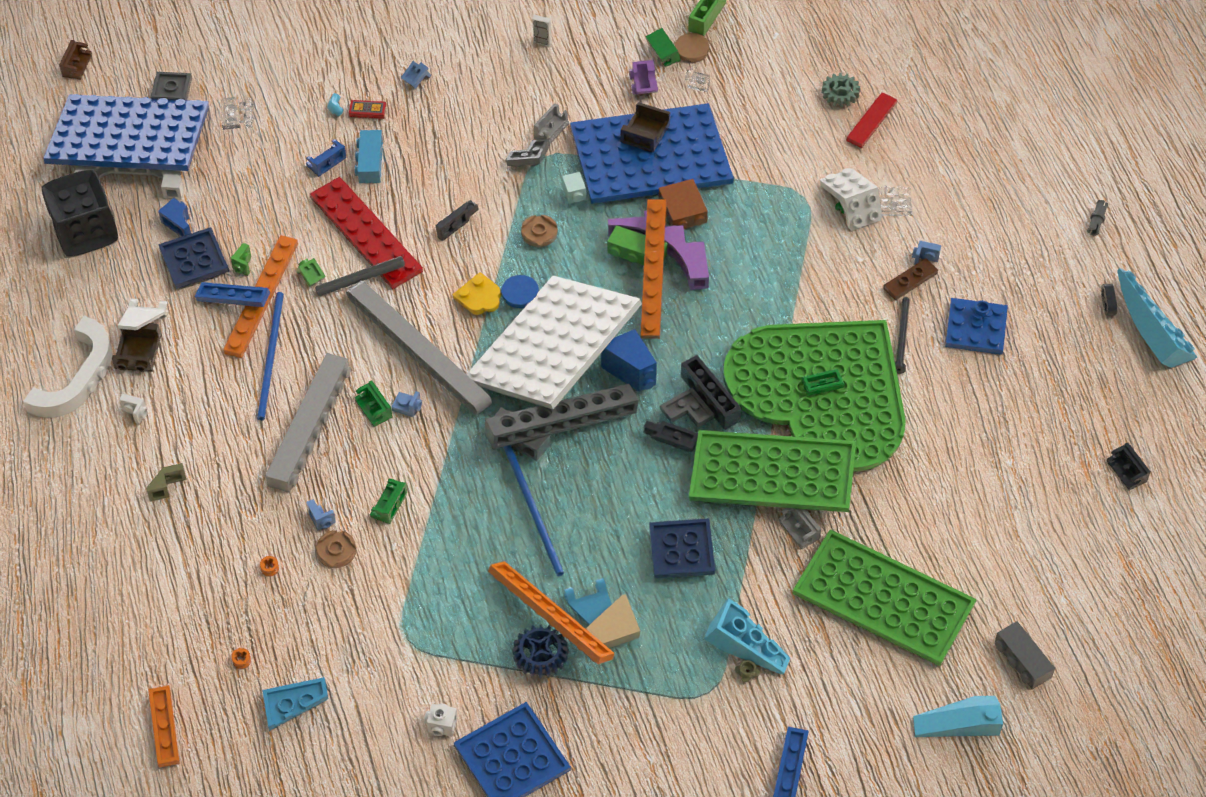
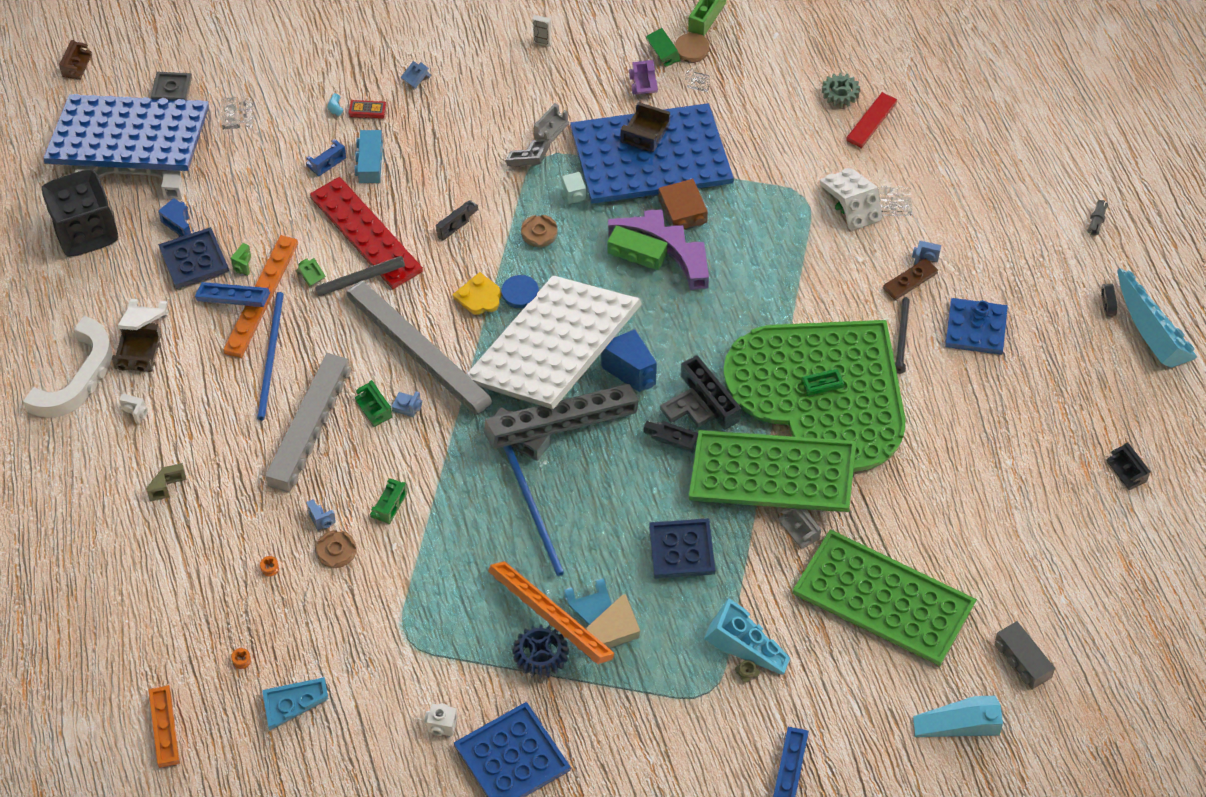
(653, 269): orange plate -> none

